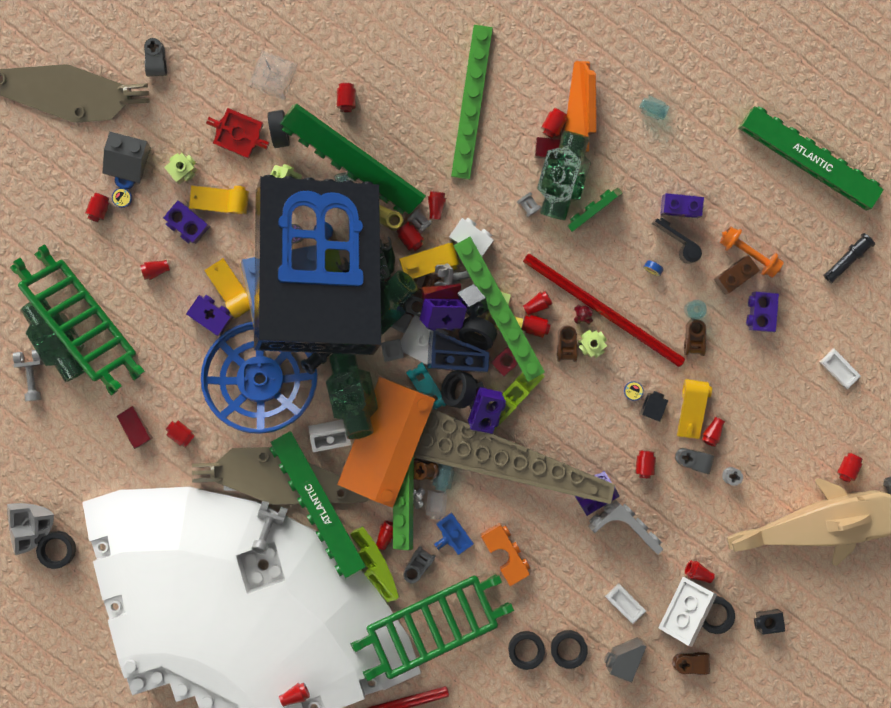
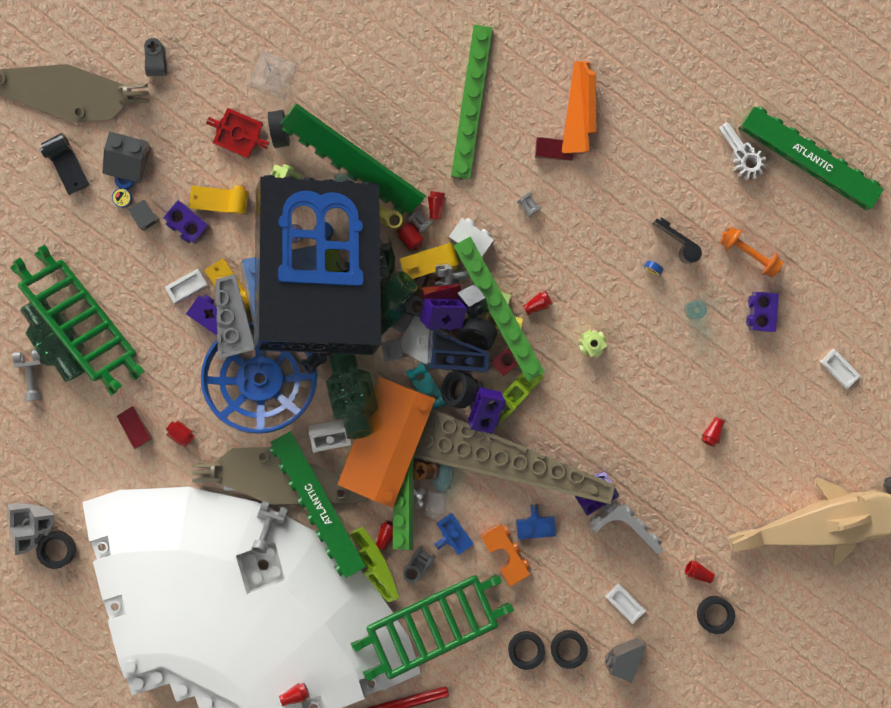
(66, 163): none -> black door
(97, 207): red brick -> none
(143, 215): none -> dark grey panel
(154, 268): red cone -> none
(175, 165): yellowish green brick -> none
(186, 286): none -> white tile
(232, 321): none -> light grey wing
(346, 97): red brick -> none
(535, 326): red brick -> none
(535, 526): none -> blue plate
(554, 123): red brick -> none
(564, 175): clear green brick -> none
(567, 346): reddish brown piece -> none
(583, 314): dark red plant -> none
(591, 209): green wing -> none
(604, 310): red axle -> none
(633, 390): tile -> none
(645, 464): red brick -> none
(654, 108): clear light blue brick -> none
(654, 406): black brick -> none
(682, 205): dark purple brick -> none
(687, 611): white plate -> none
(693, 408): yellow door -> none
(695, 339): reddish brown piece -> none
(696, 663): reddish brown piece -> none
(697, 461): dark grey piece -> none
(734, 481): light grey bush -> none
(736, 274): reddish brown brick -> none
(742, 153): none -> white gear
(777, 623): black brick -> none
(850, 467): red brick -> none
(855, 252): black pin -> none

